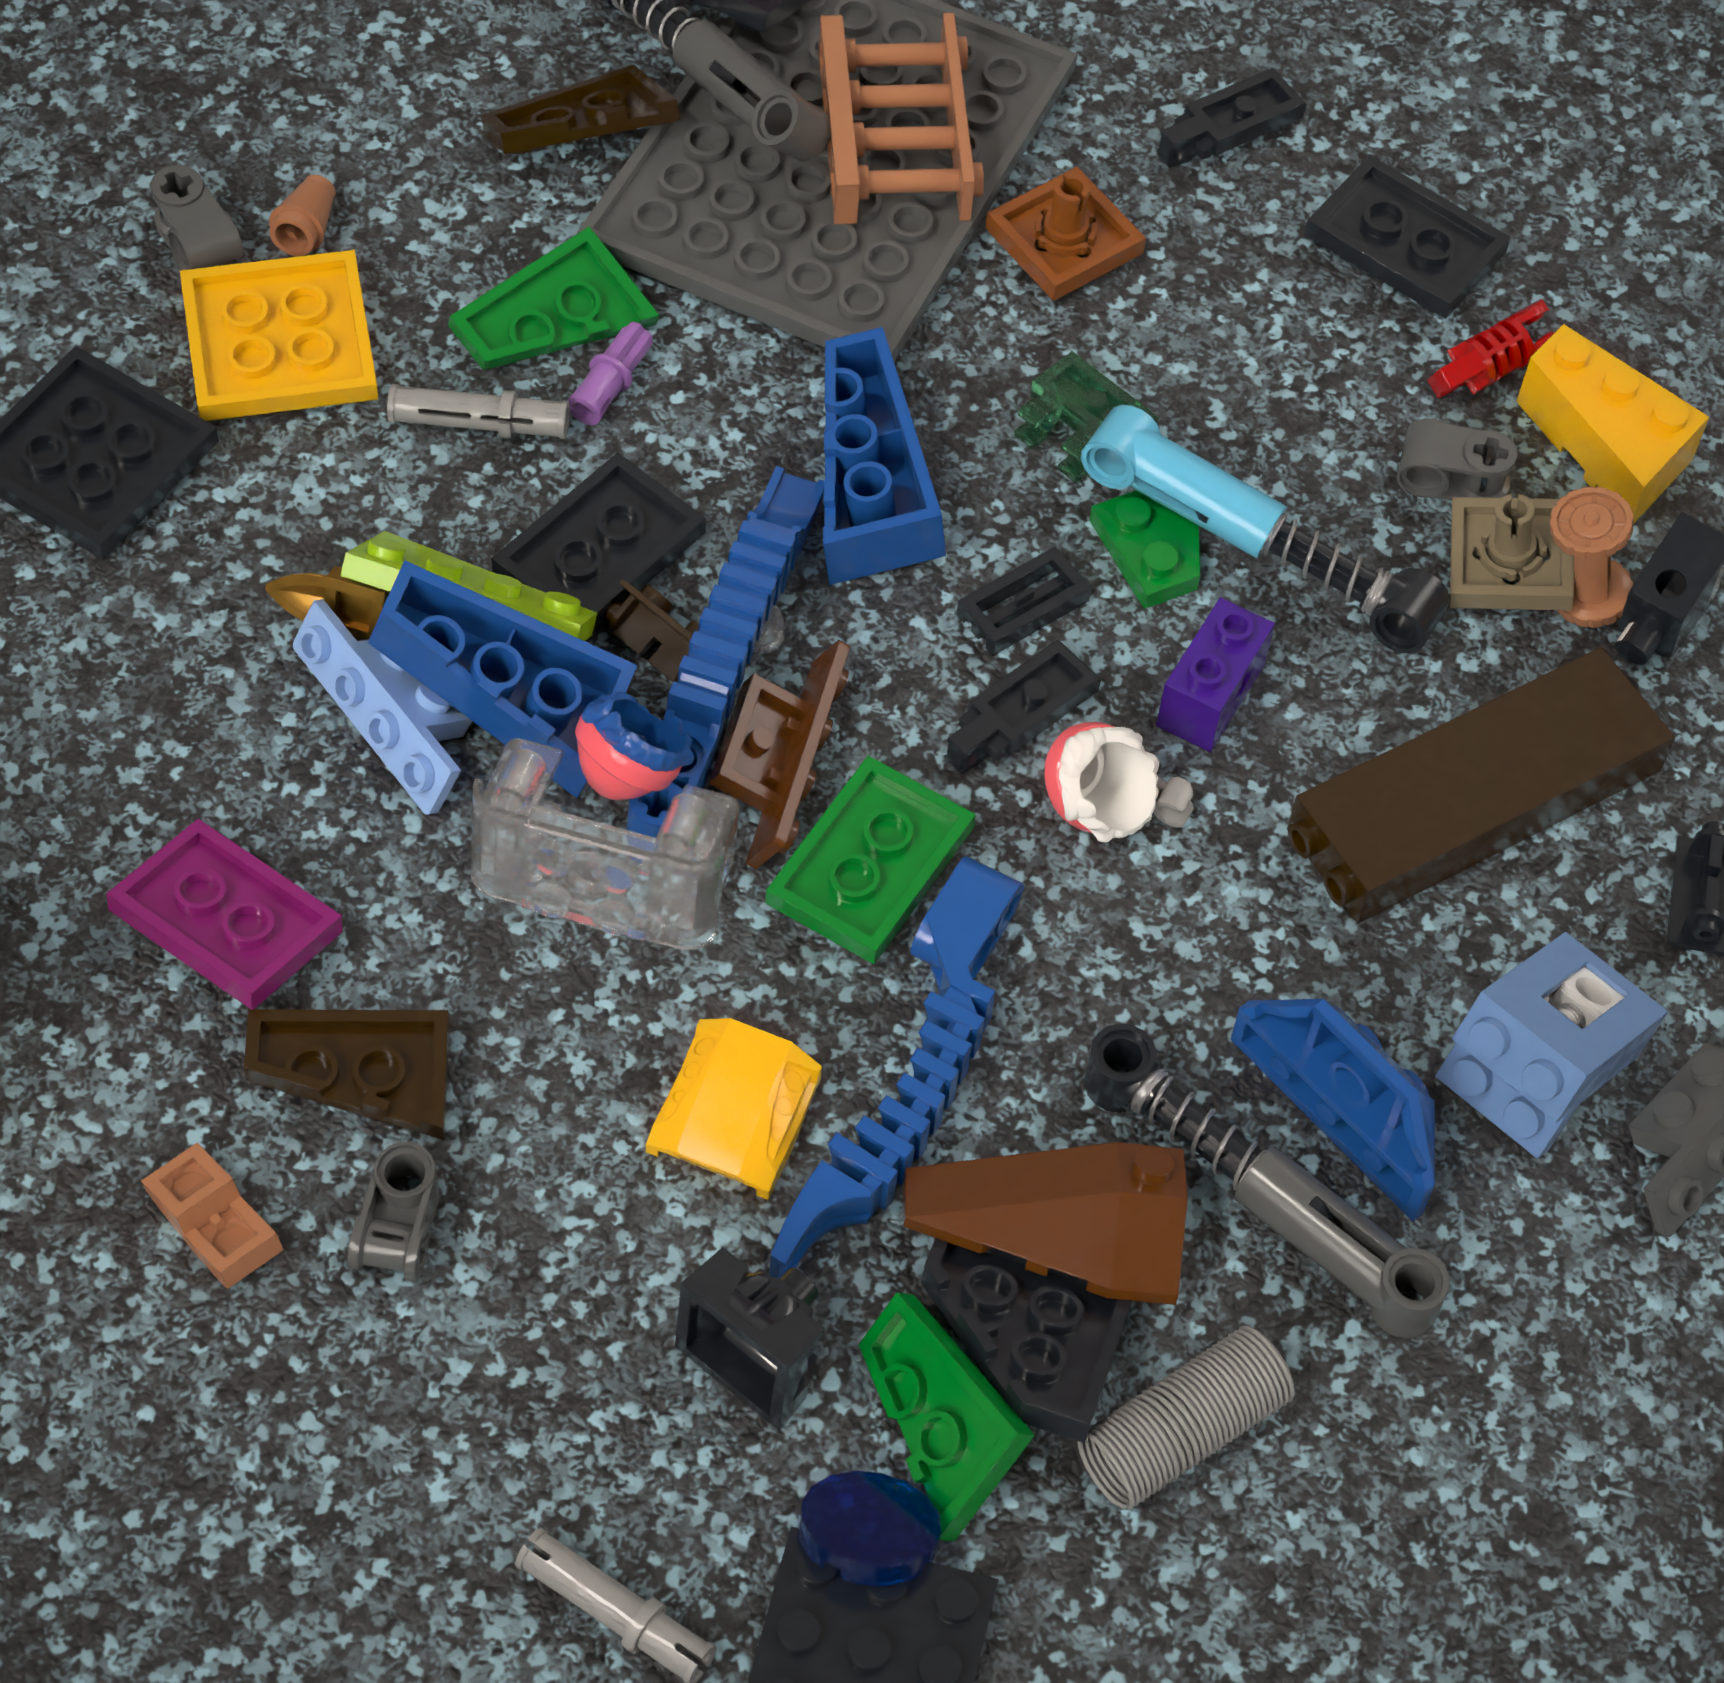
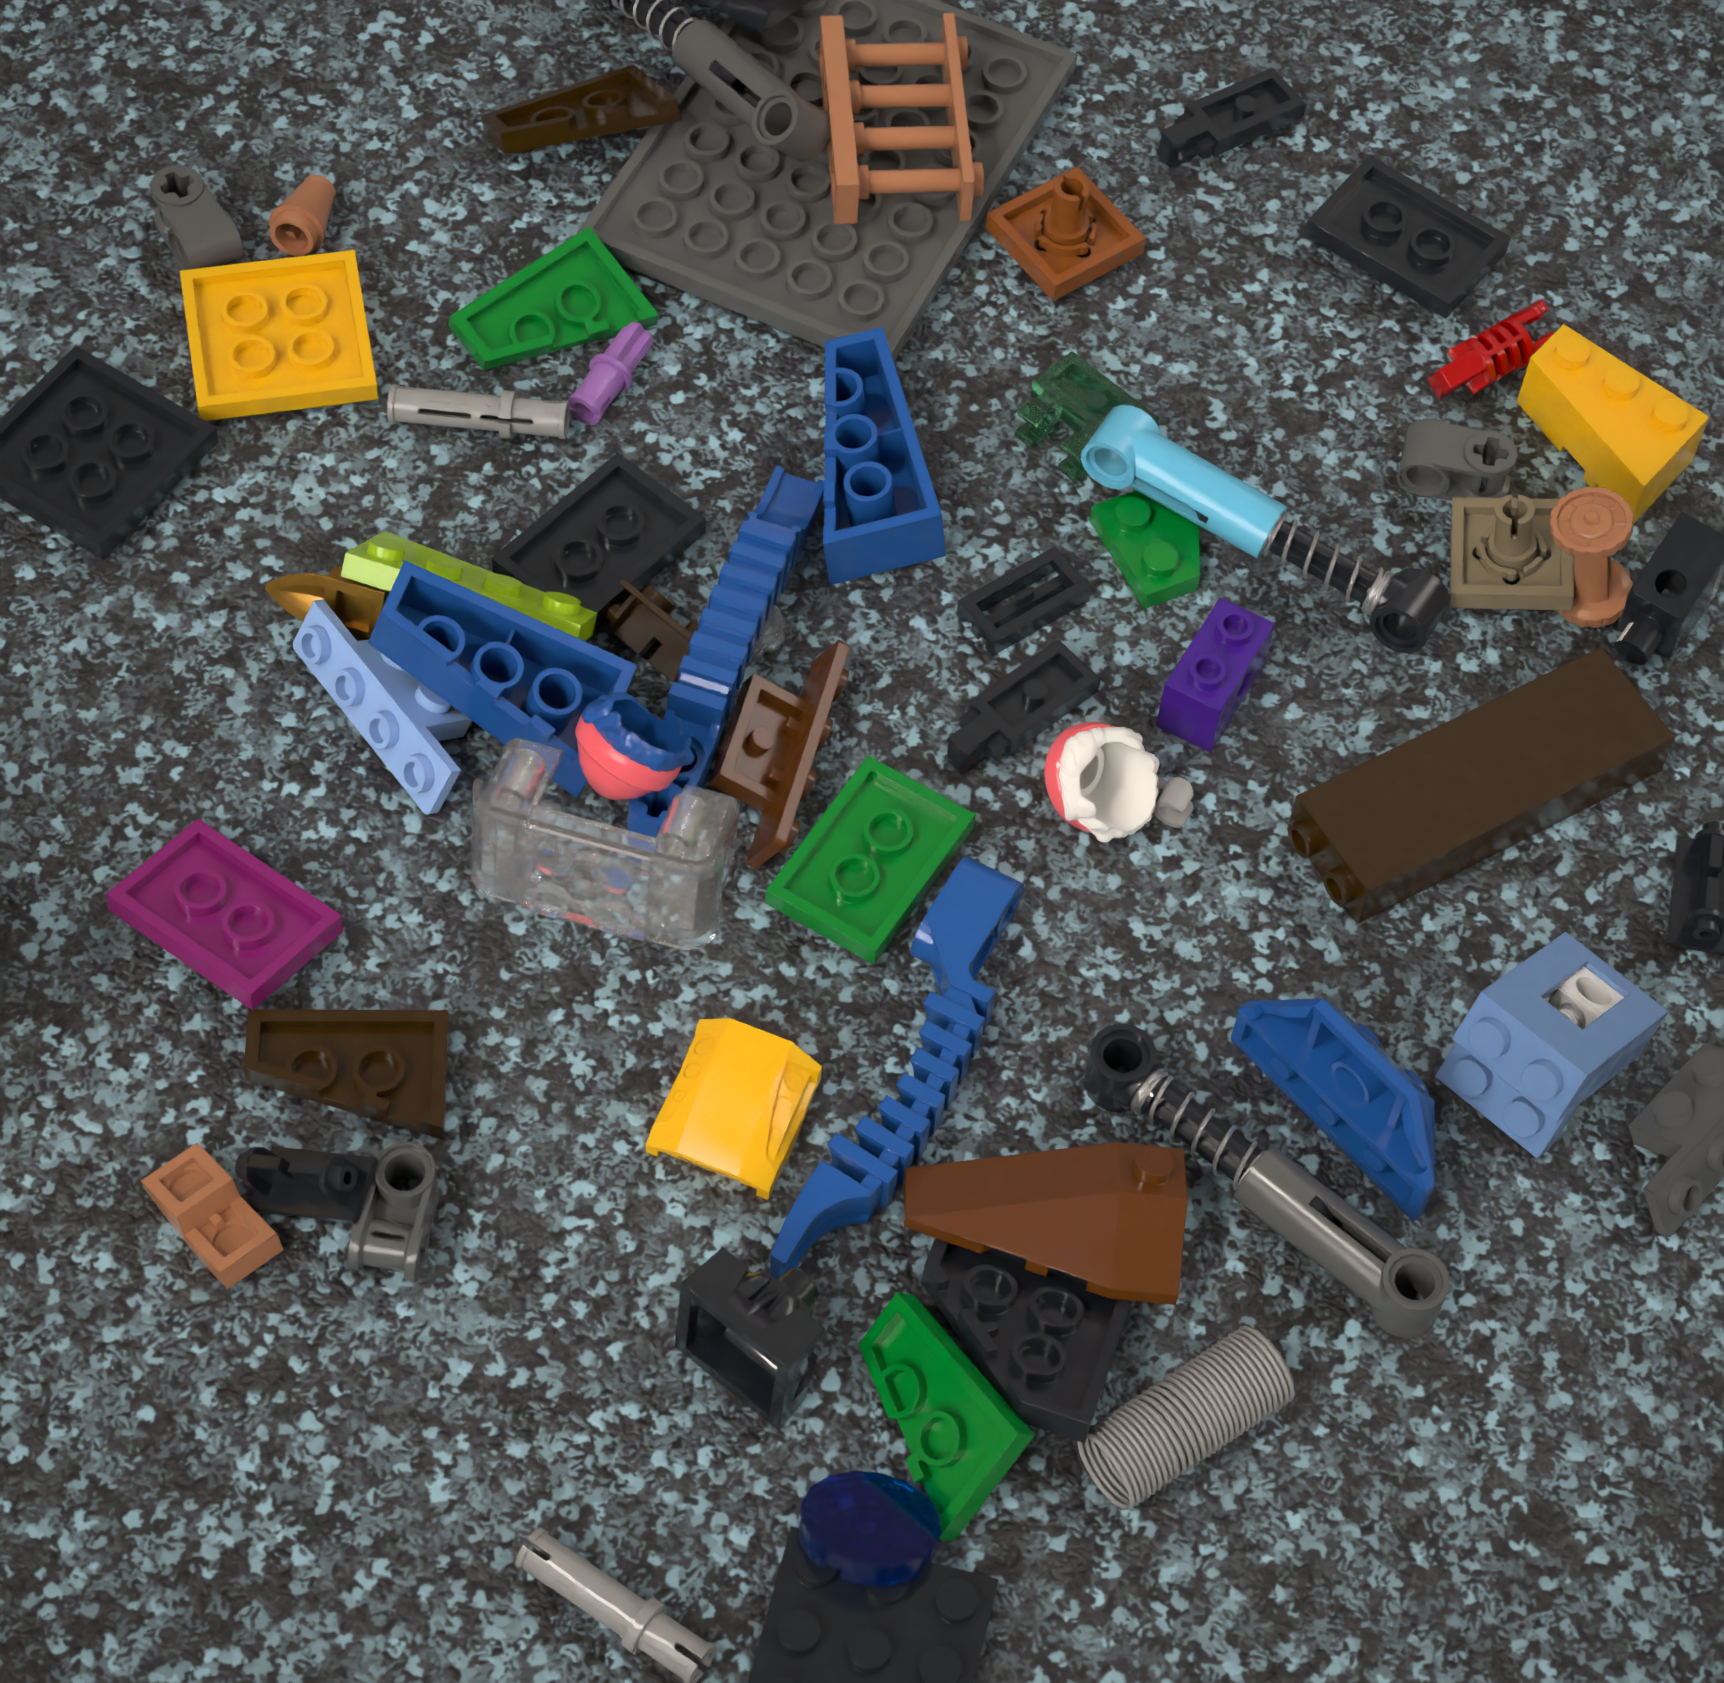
(306, 1182): none -> black hinge

